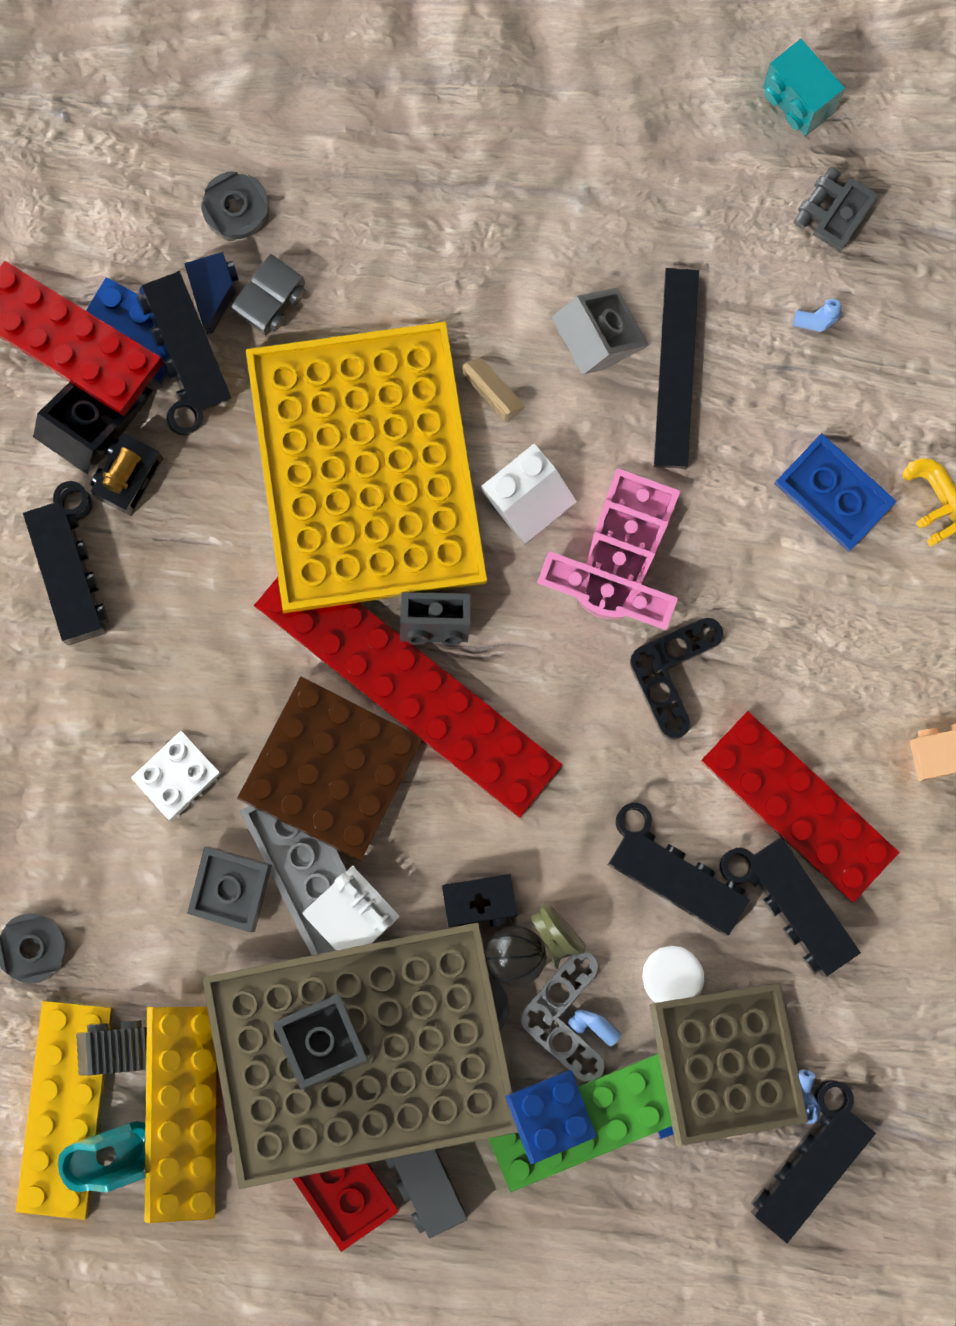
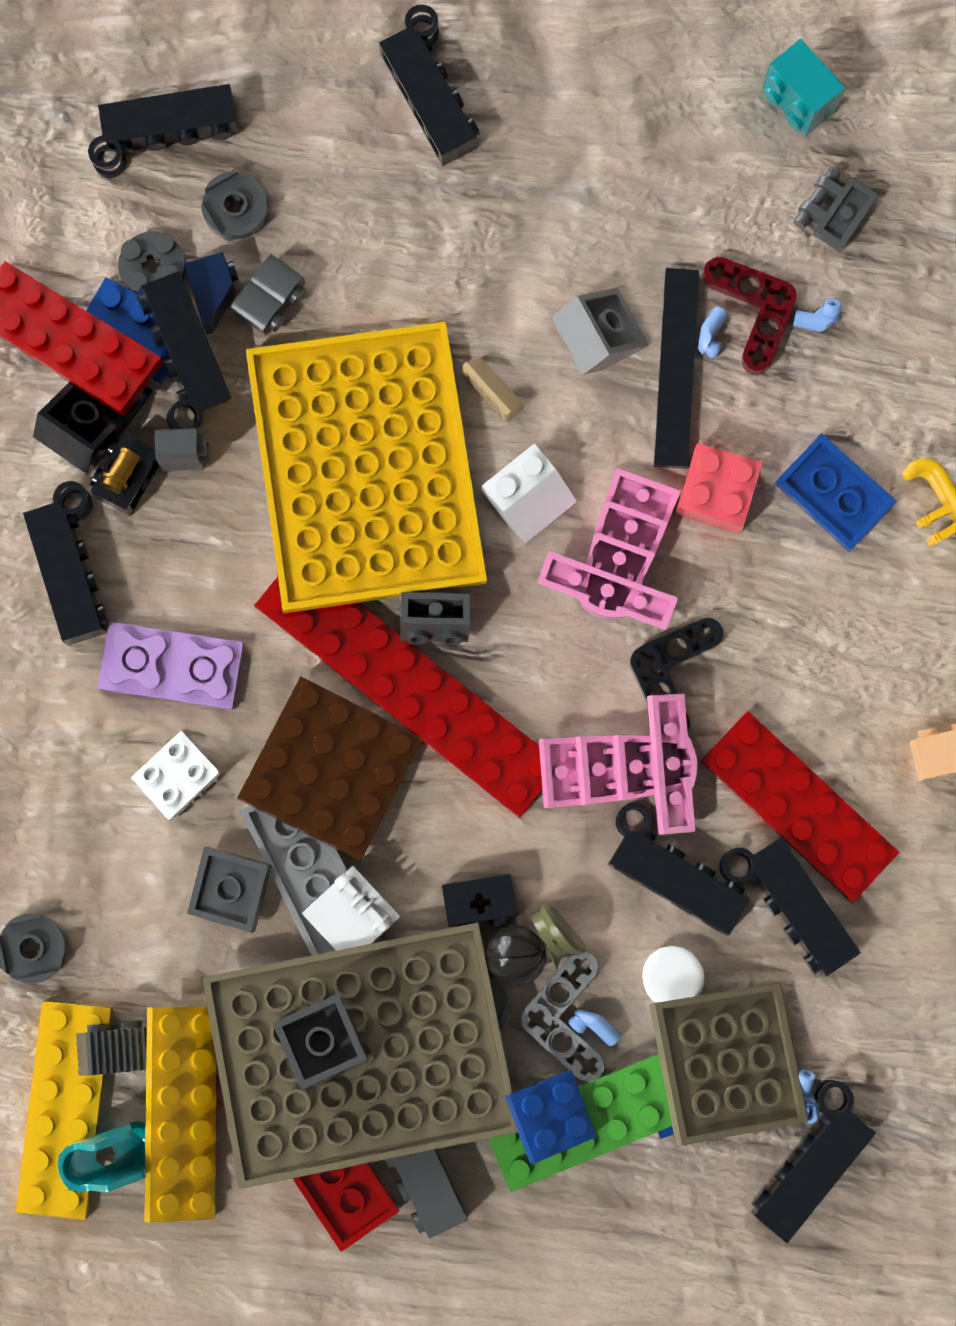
(141, 249): none -> dark grey plate
(162, 121): none -> black hinge
(171, 666): none -> lavender piece
(181, 449): none -> dark grey brick
(425, 87): none -> black hinge
(628, 767): none -> bright pink slope
(709, 329): none -> light blue arm
(718, 488): none -> coral brick
(768, 308): none -> dark red beam

